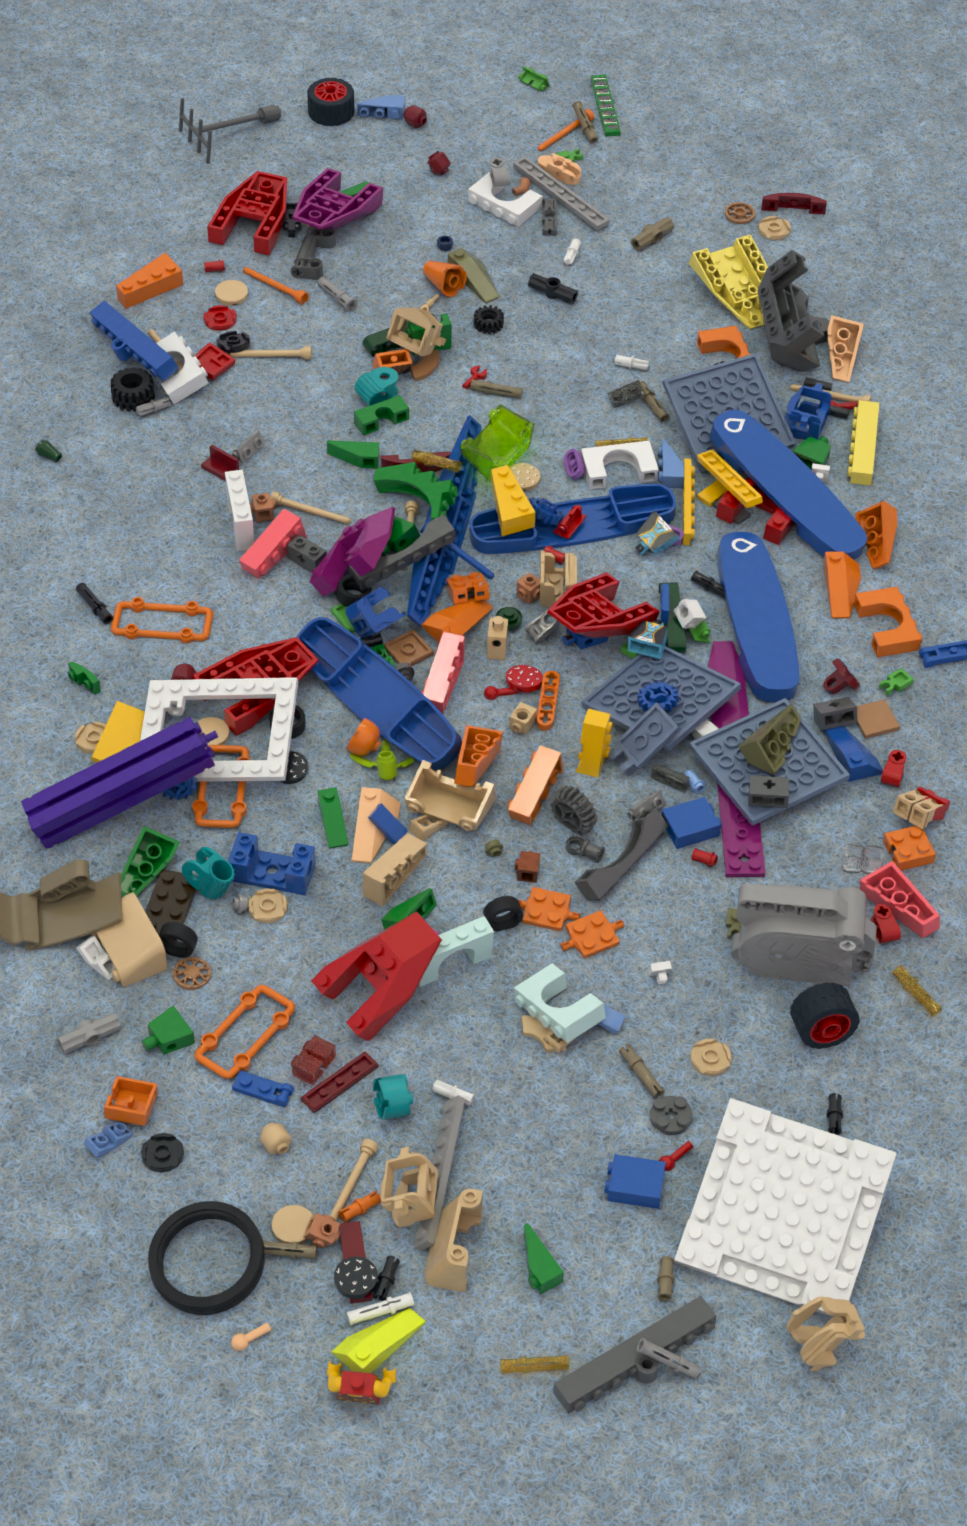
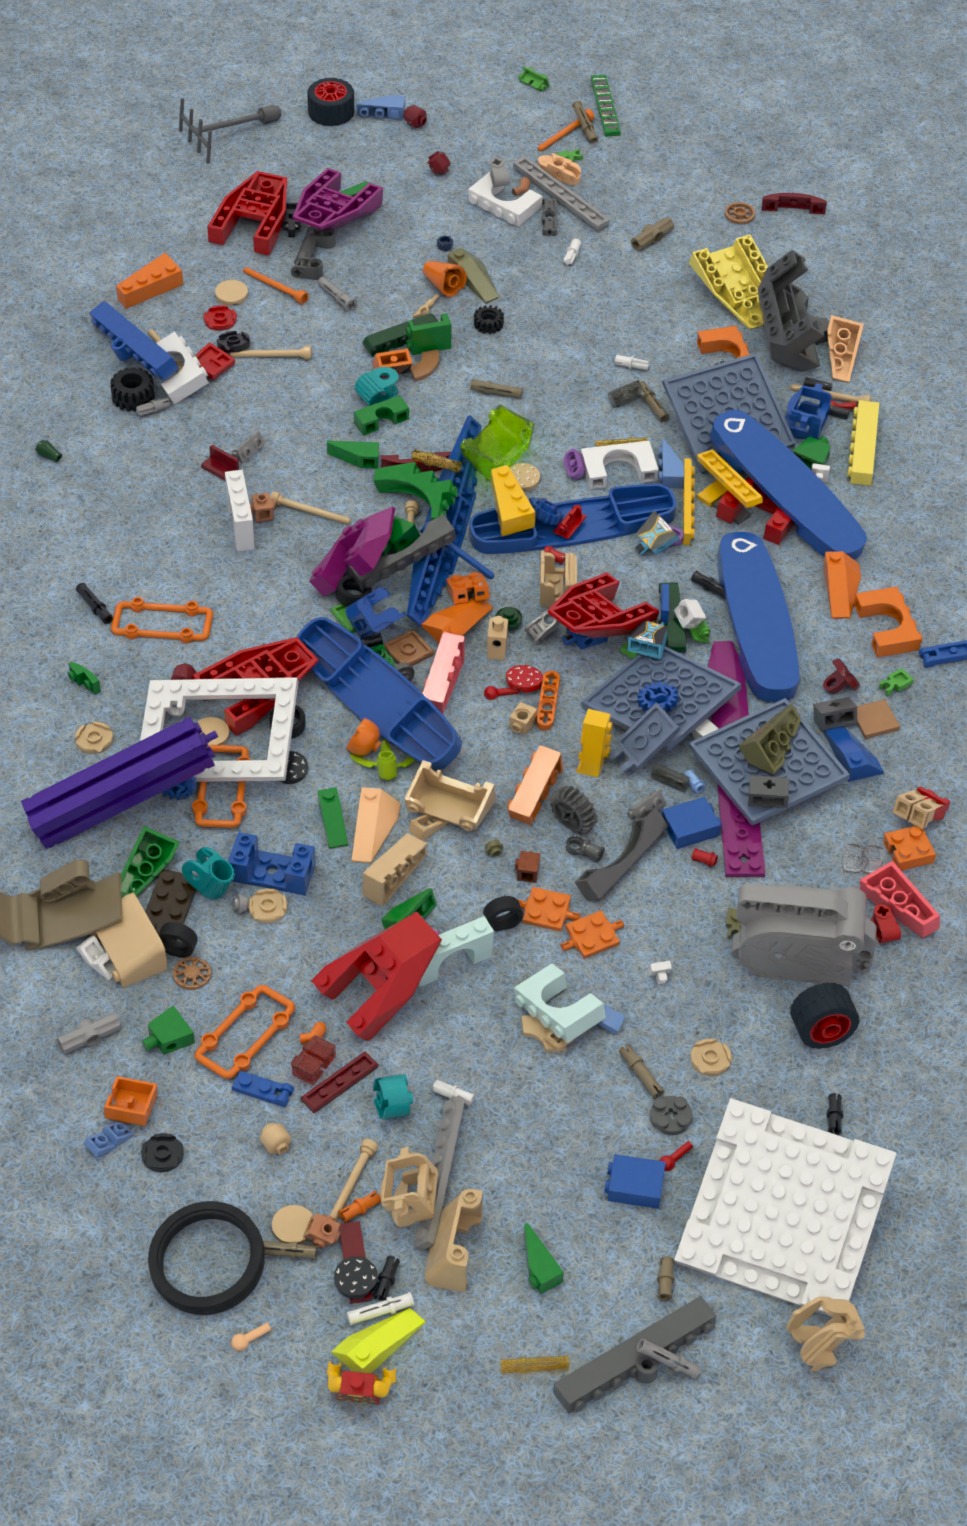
(120, 732): yellow tile -> none
(214, 266): red pin -> none
(272, 544): coral wedge -> none
(305, 553): dark grey brick -> none
(319, 1030): none -> orange arm
(387, 824): blue tile -> none
(421, 318): tan animal -> none
(475, 375): red bar -> none
(476, 754): orange wedge -> none
(528, 588): nougat brick -> none
(553, 288): black piece -> none
(774, 228): tan tile -> none
(880, 528): orange wedge -> none
(894, 768): red piece -> none
(911, 983): clear yellow pin -> none

